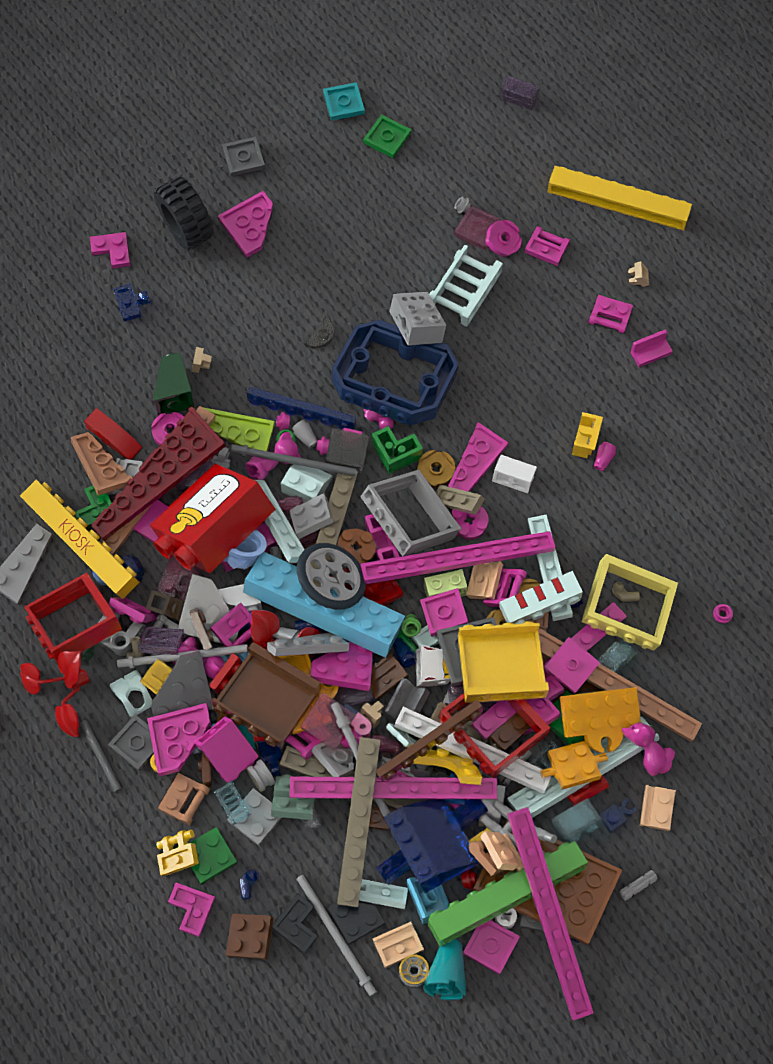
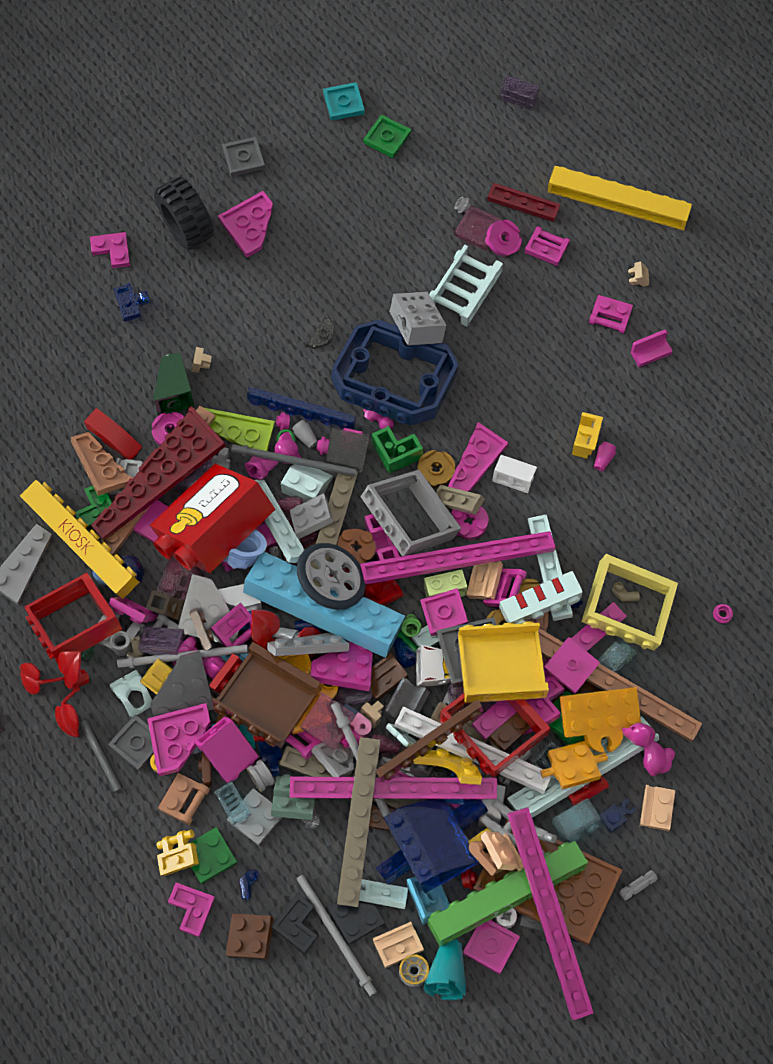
(523, 202): none -> dark red plate

